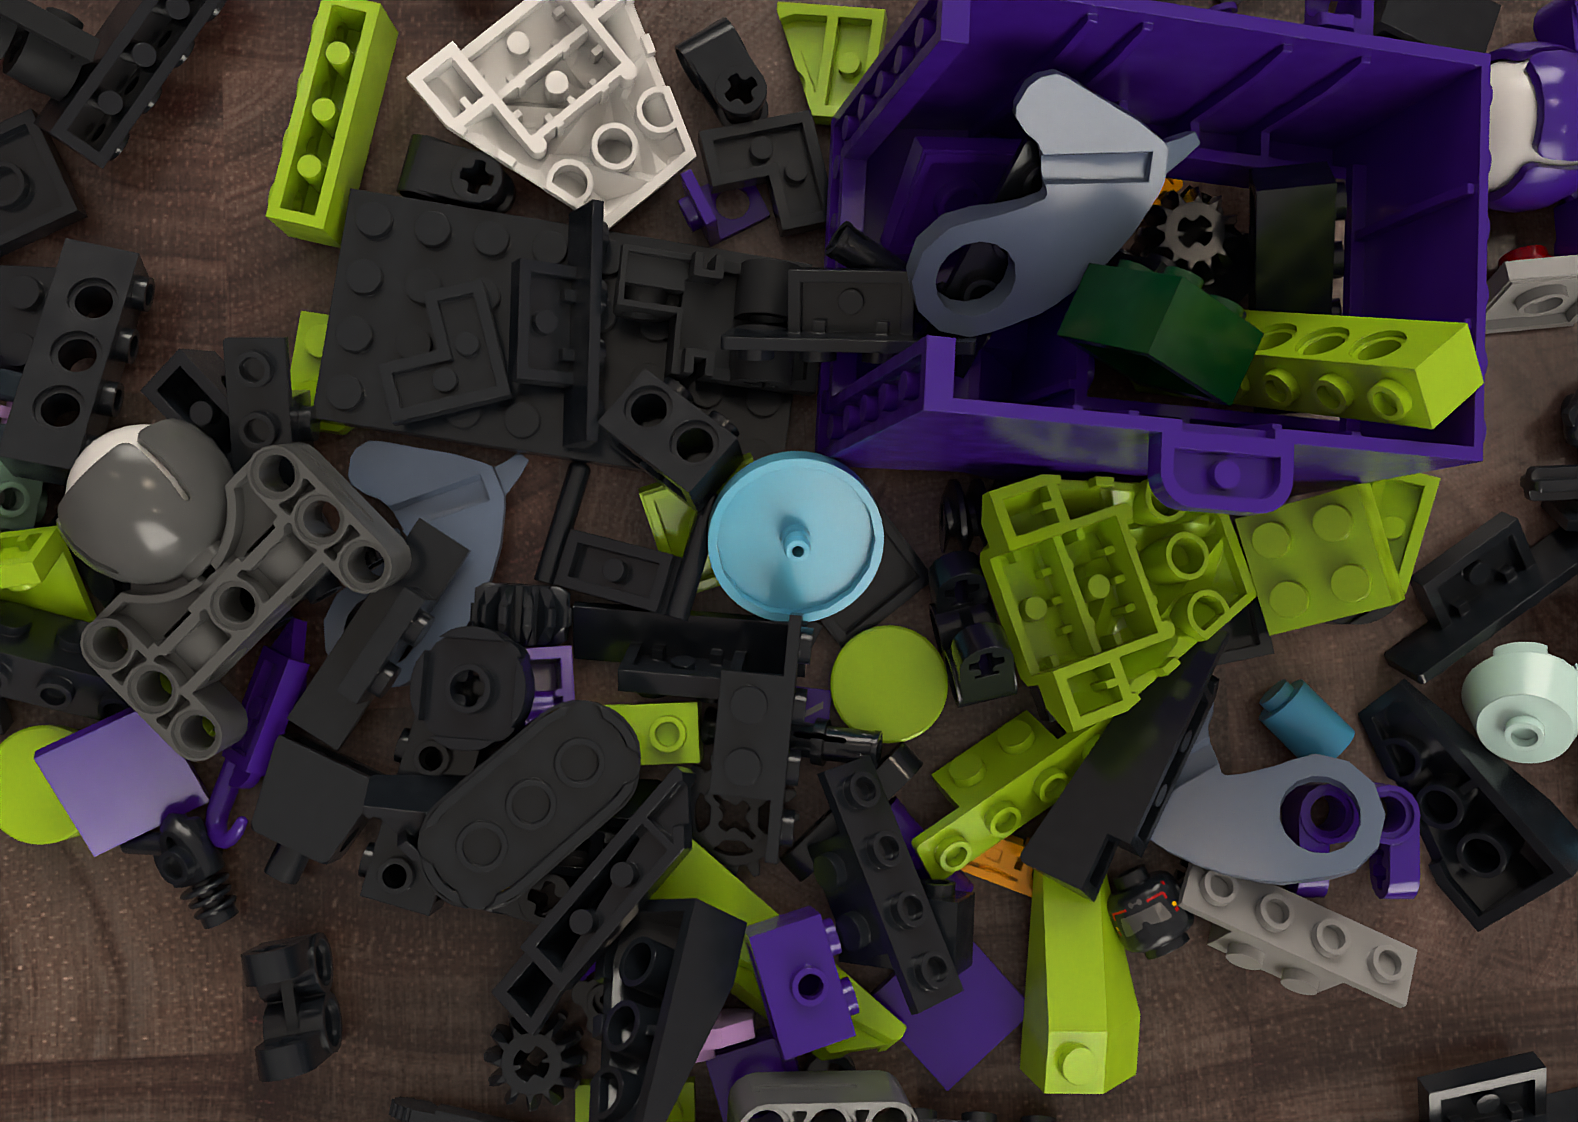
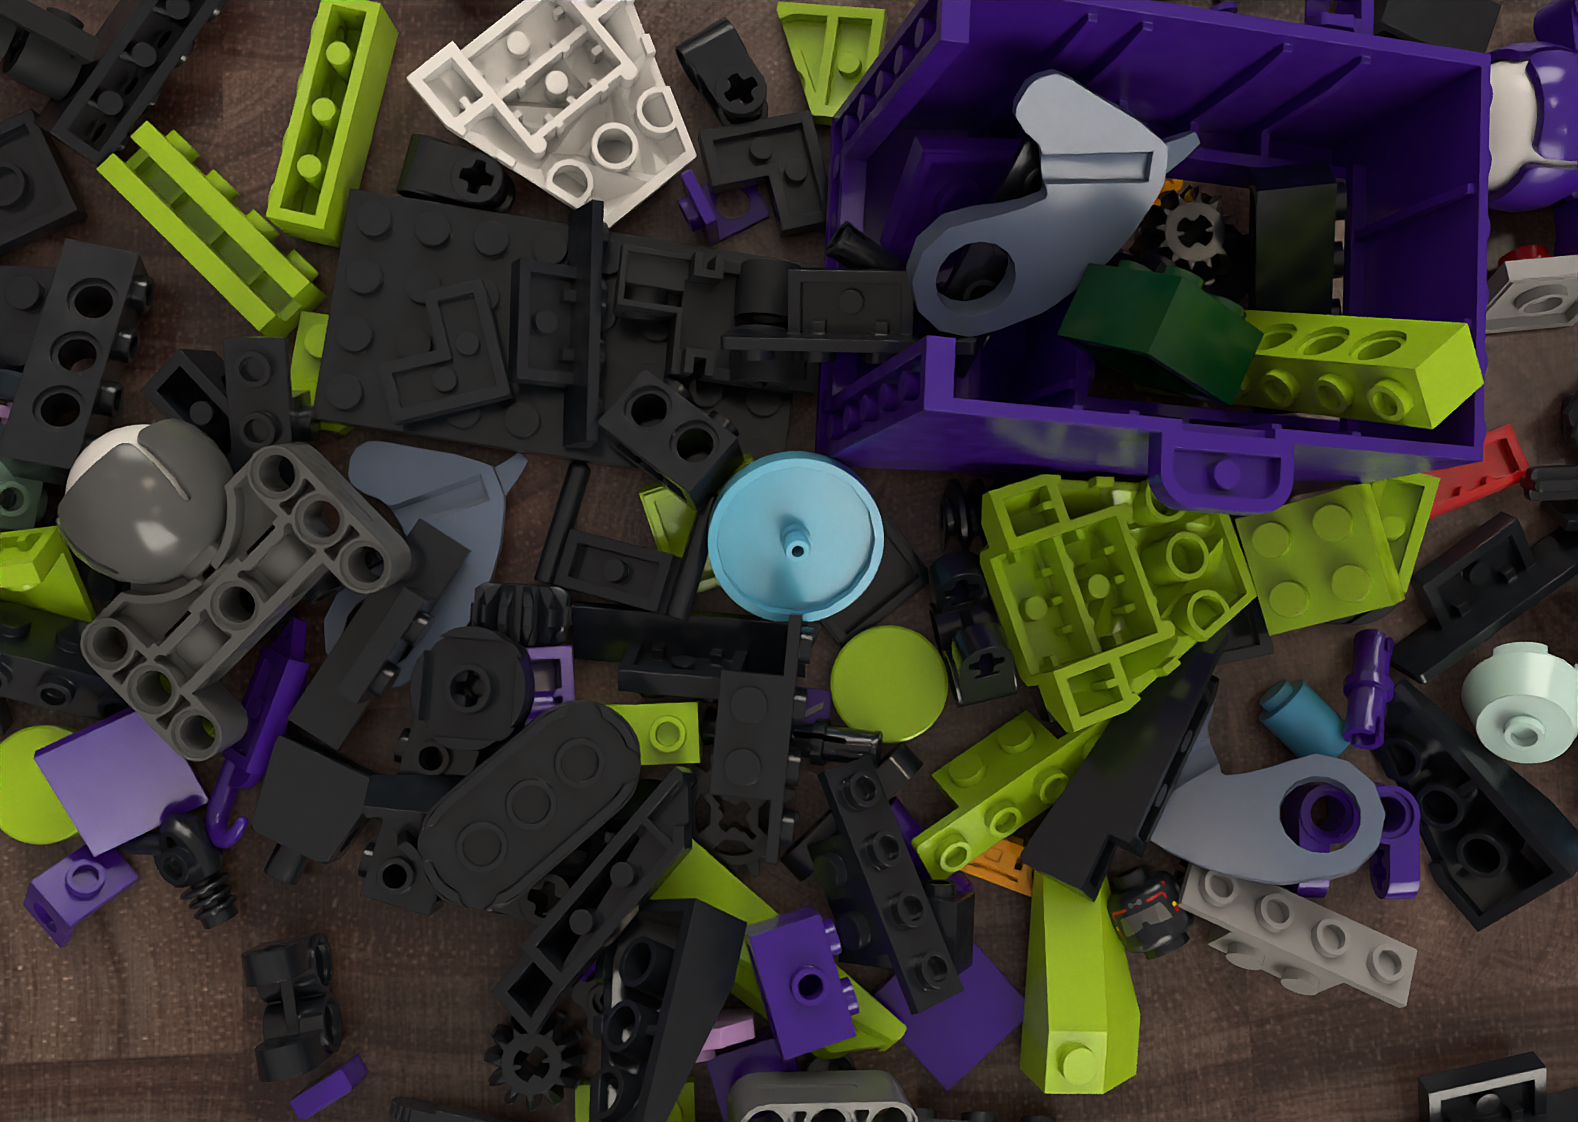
(76, 890): none -> dark purple bracket
(213, 233): none -> lime brick
(329, 1087): none -> dark purple tile
(1368, 689): none -> dark purple pin
(1500, 469): none -> red plate

